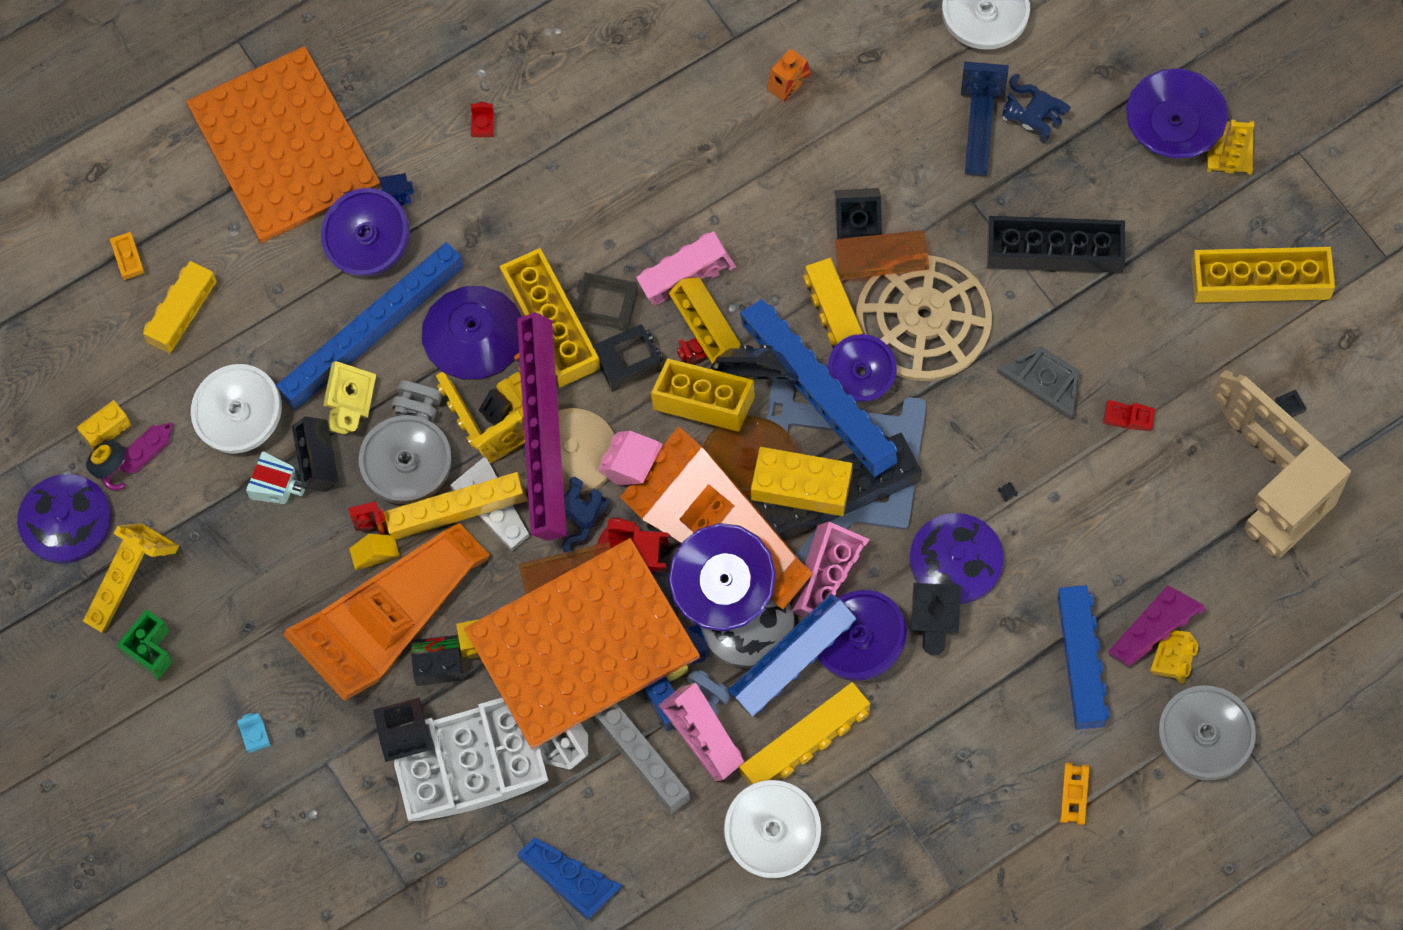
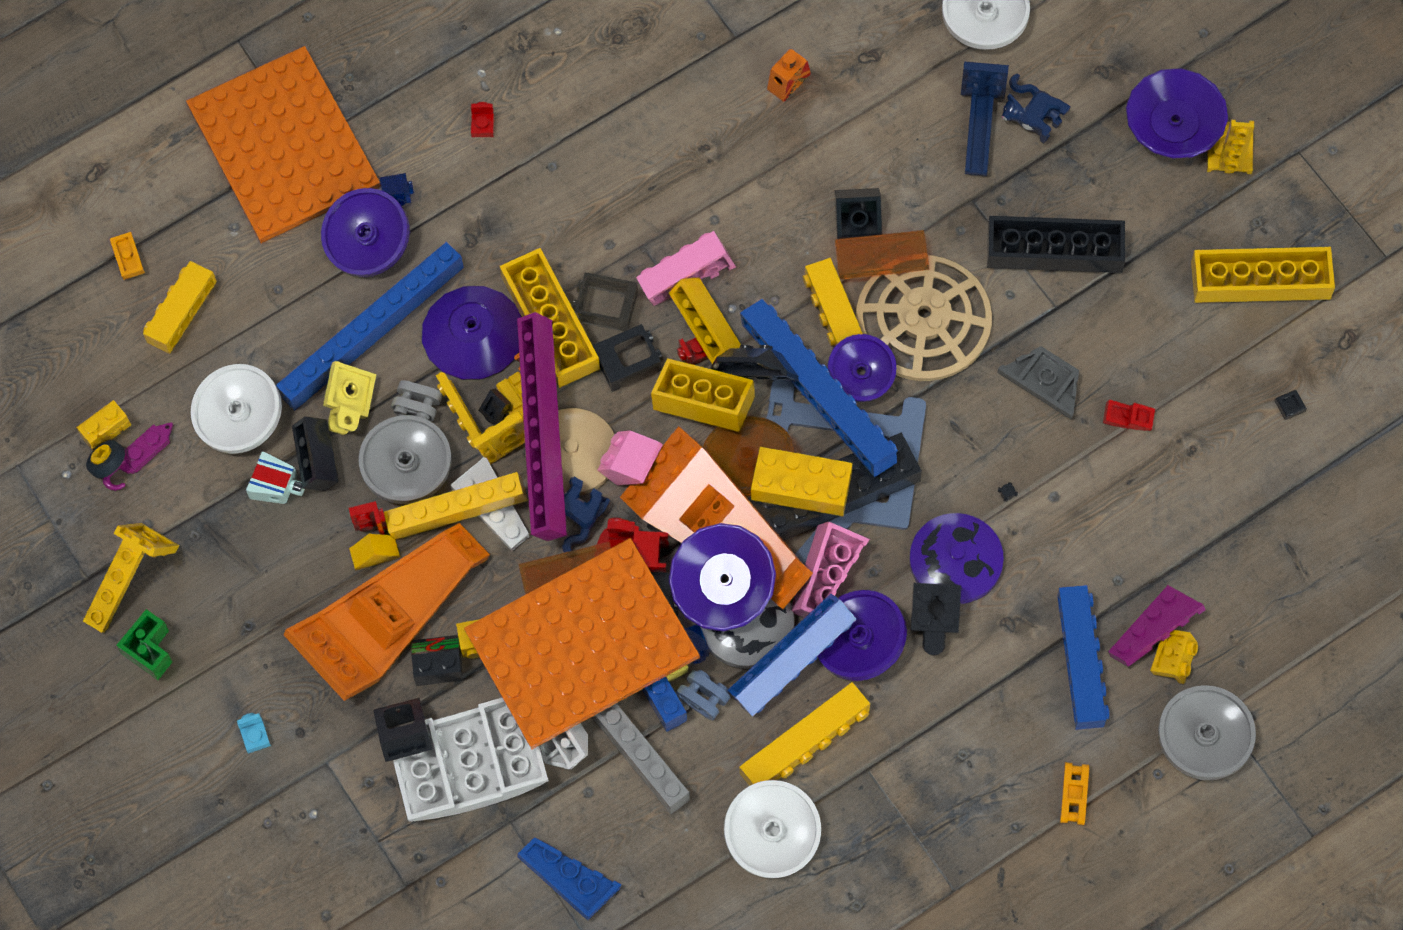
(64, 518): dark purple dish -> none
(702, 731): bright pink wedge -> none
(1303, 488): tan bracket -> none

